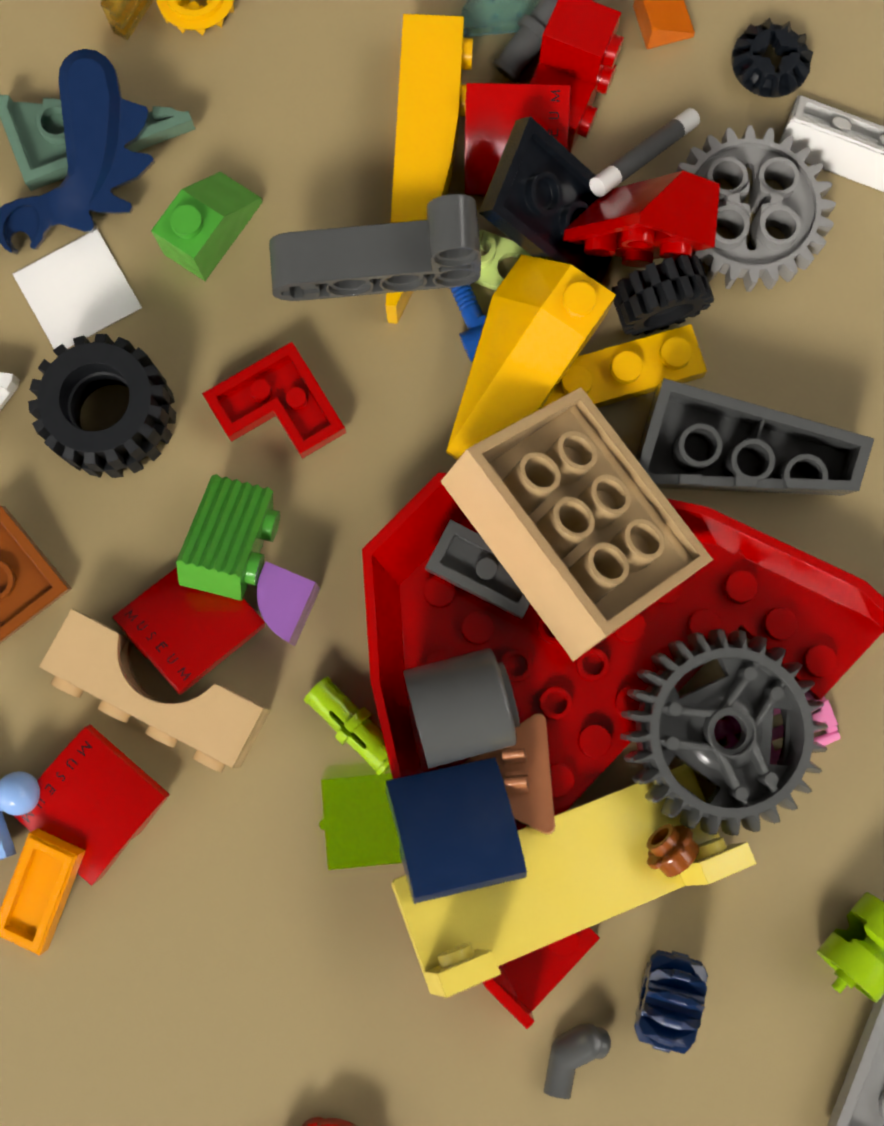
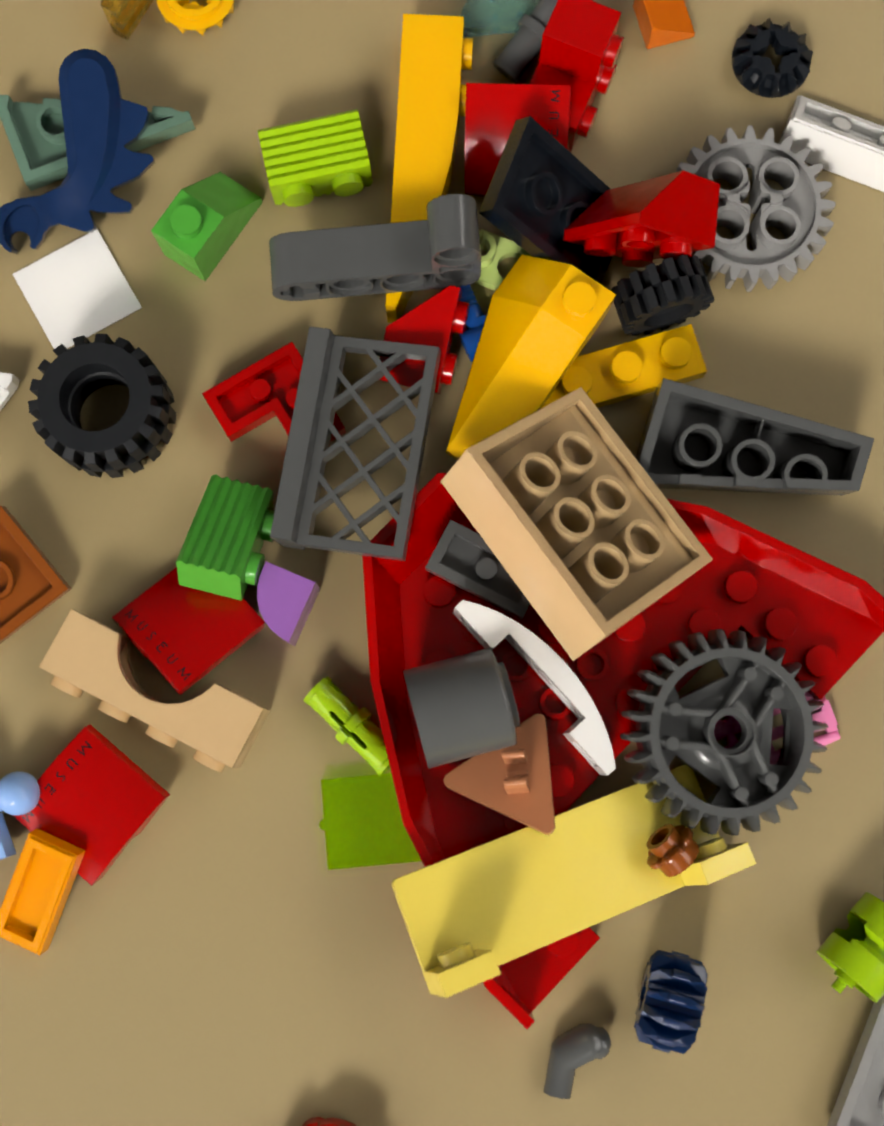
(311, 435): none -> dark grey fence
(316, 158): none -> lime brick
(429, 325): none -> red slope
(455, 830): dark blue slope -> none
(588, 732): none -> white slope
(644, 152): dark grey bar -> none

